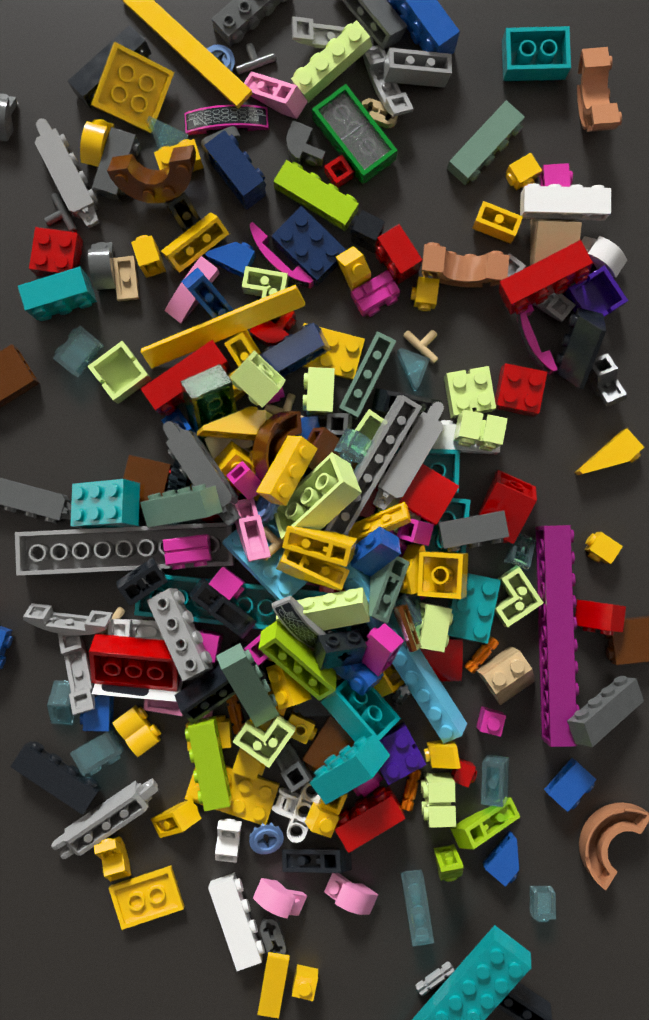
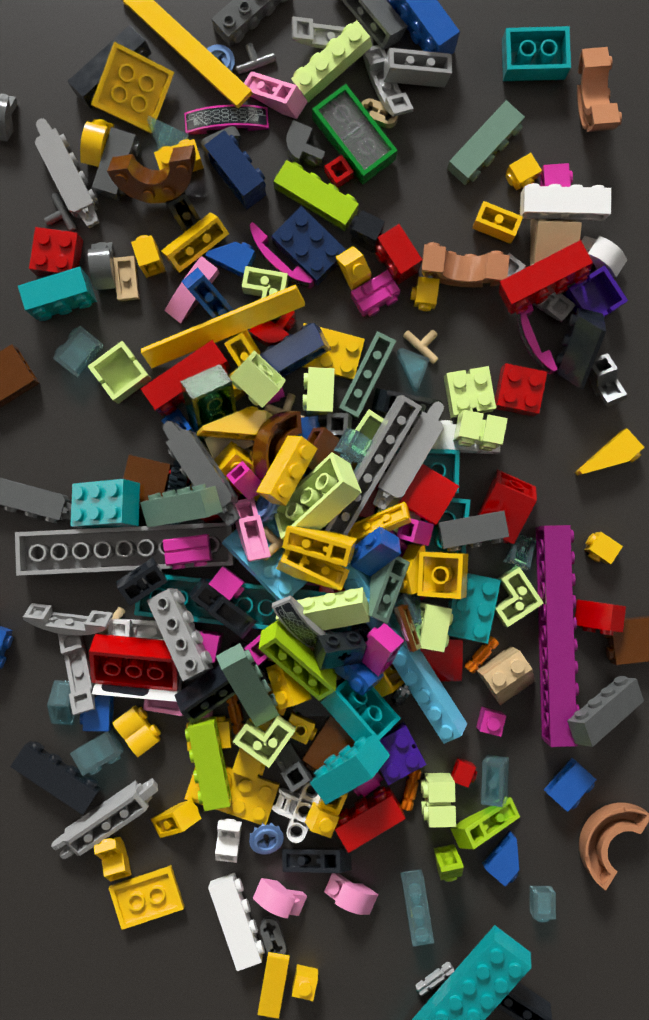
(442, 755): yellow slope -> none

